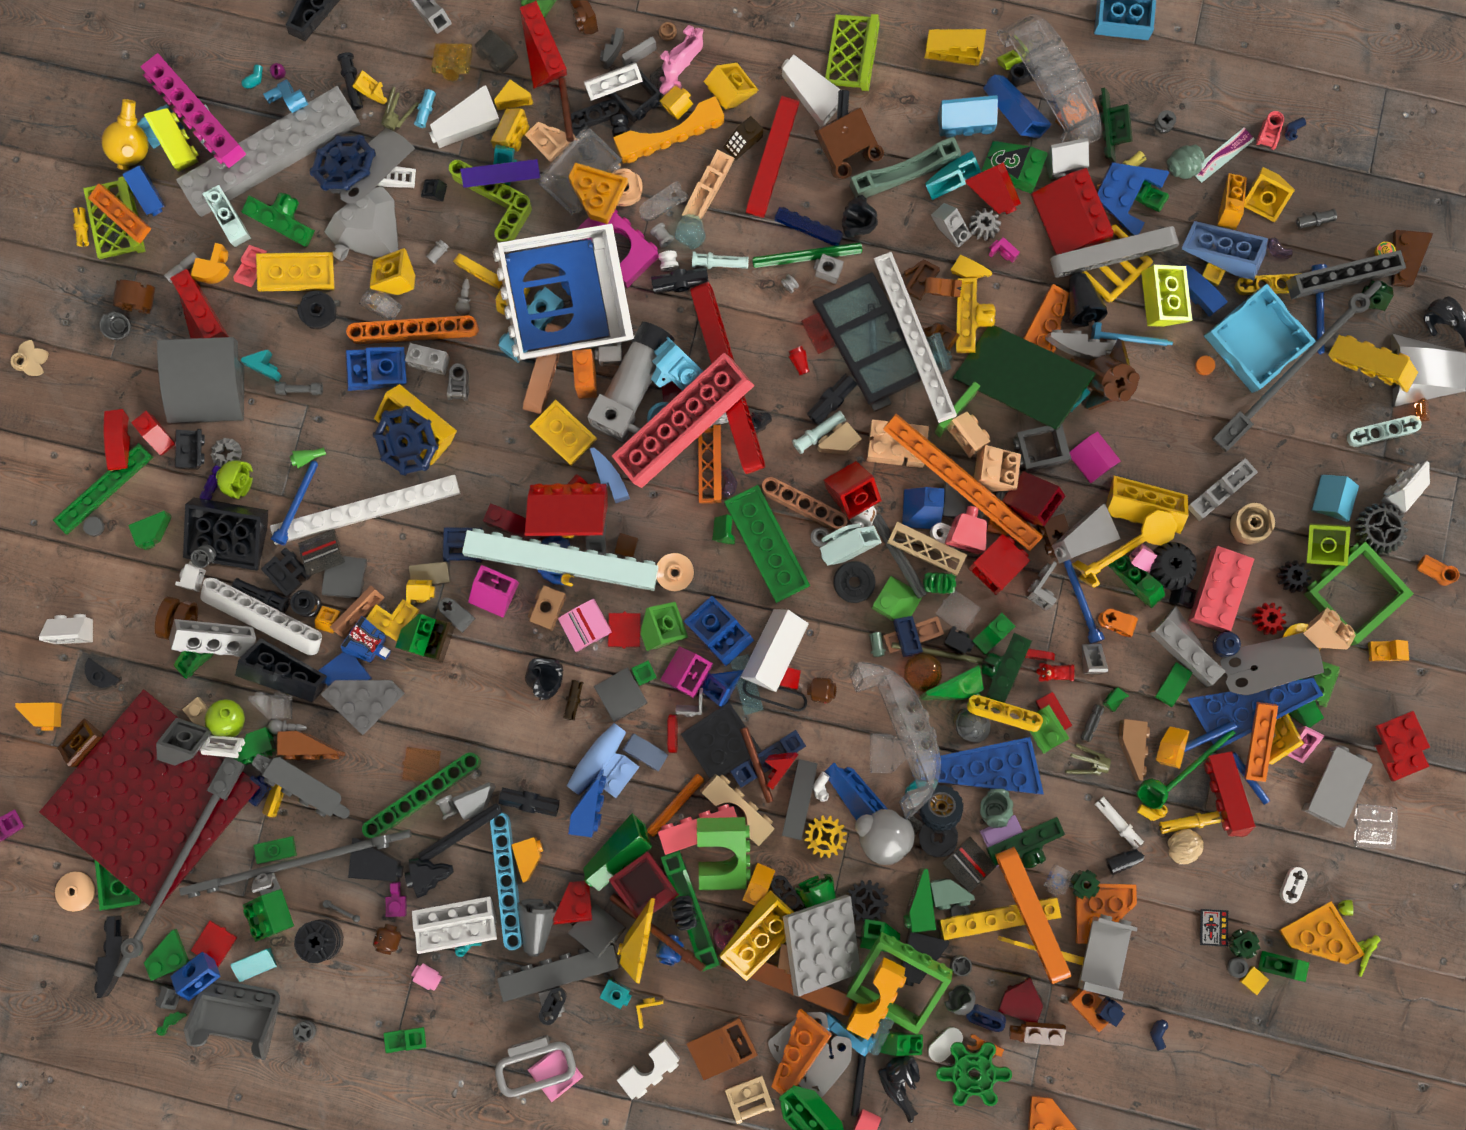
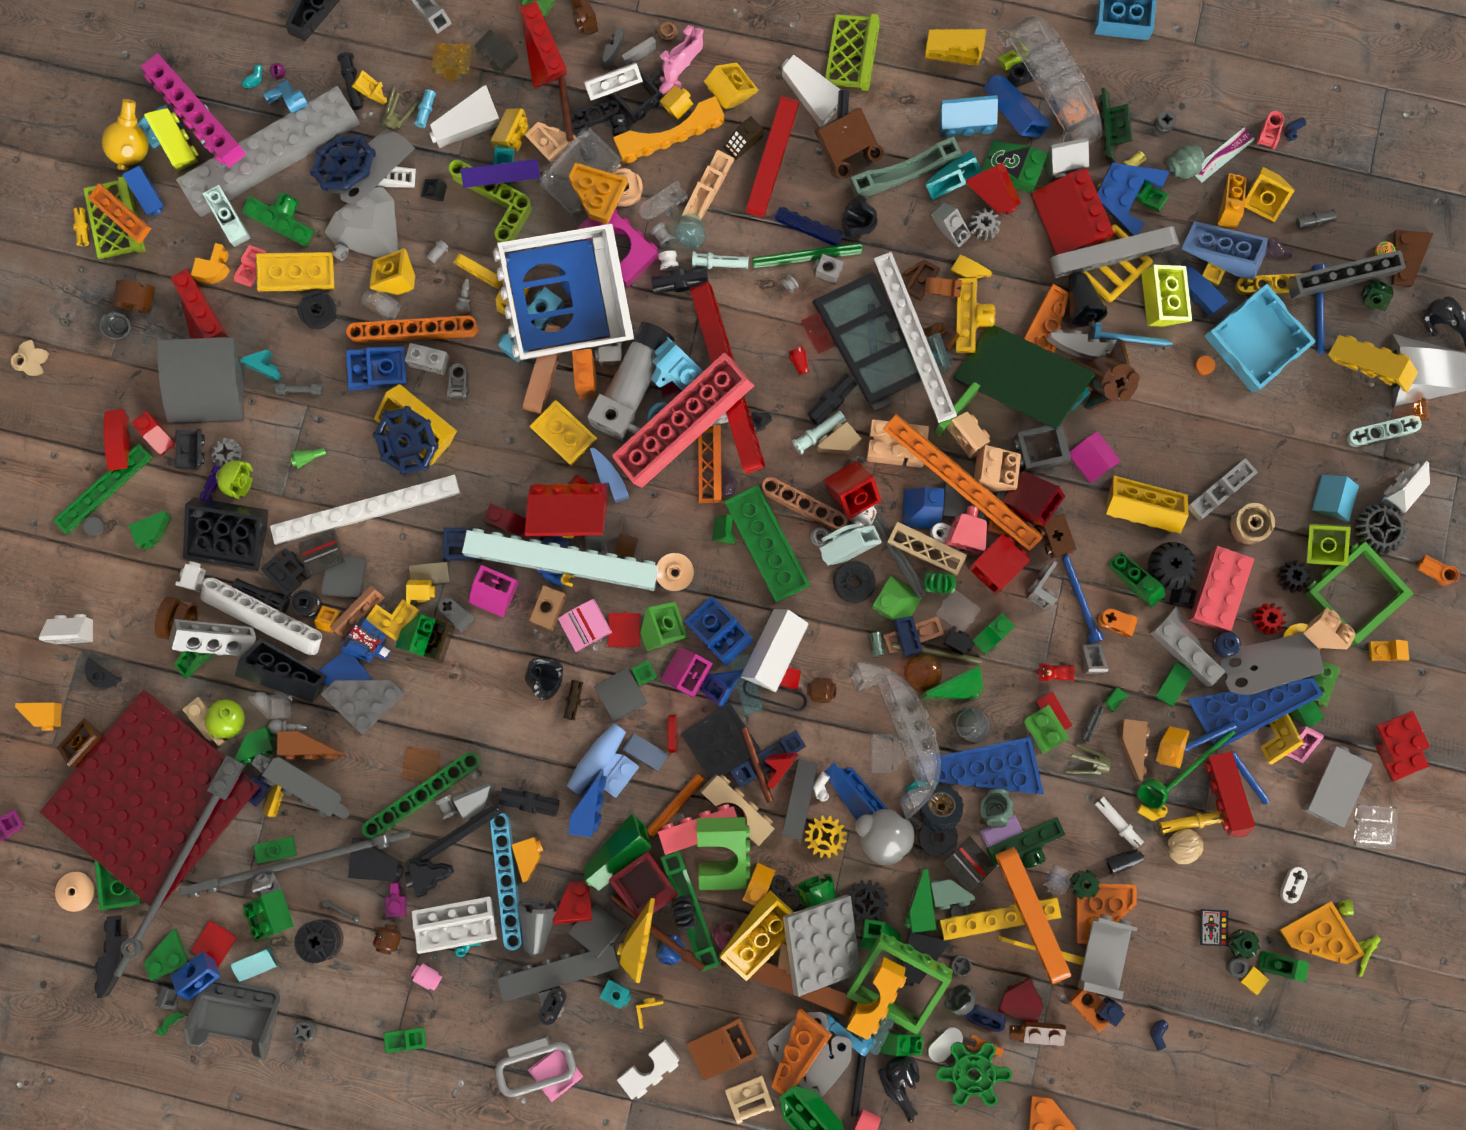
(181, 741): dark grey slope -> none
(186, 263): light grey piece -> none
(198, 557): dark grey wheel -> none
(220, 748): white tile -> none
(281, 535): blue piece -> none
(512, 96): yellow slope -> none
(691, 710): light grey bracket -> none
(1005, 667): dark green plate -> none
(1005, 711): yellow beam -> none
(1006, 250): dark pink bracket -> none
(1040, 655): red tile -> none
(1088, 534): light grey slope -> none
(1143, 557): bright pink slope -> none
(1157, 529): yellow piece -> none
(1241, 422): dark grey bar -> none
(1261, 741): orange plate -> none

